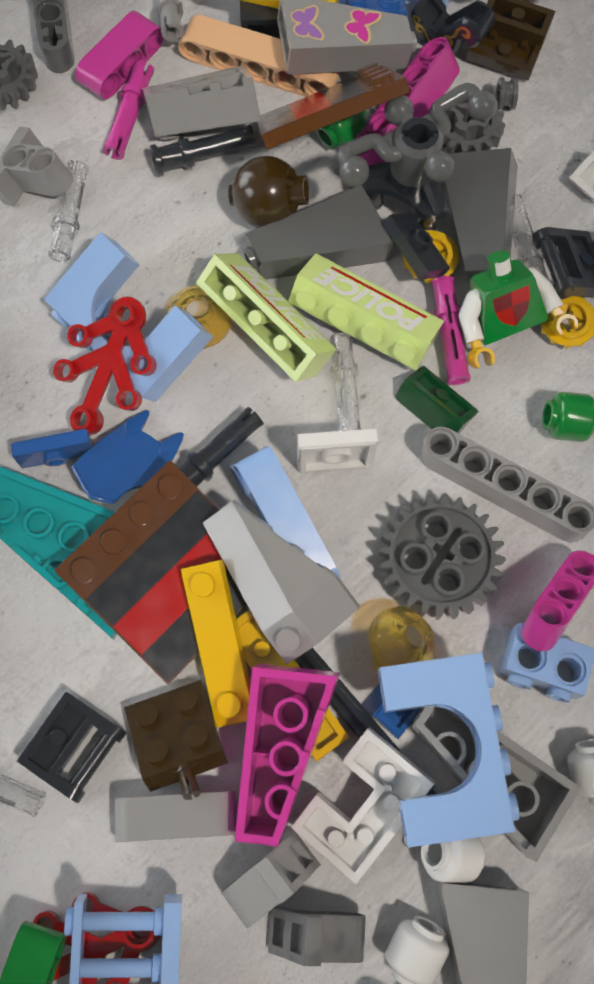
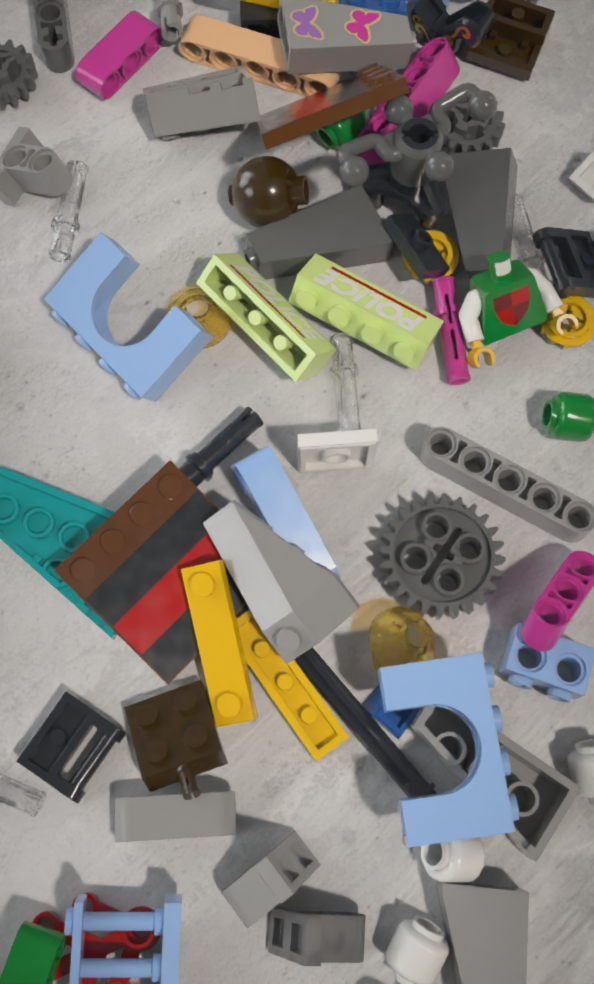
(52, 449): blue plate -> none
(109, 361): red plant -> none
(124, 460): blue shield -> none
(128, 110): dark pink pin -> none
(186, 152): black pin -> none
(280, 737): dark pink wedge -> none
(358, 841): white plate -> none
(435, 401): dark green slope -> none
(507, 93): dark grey bush -> none

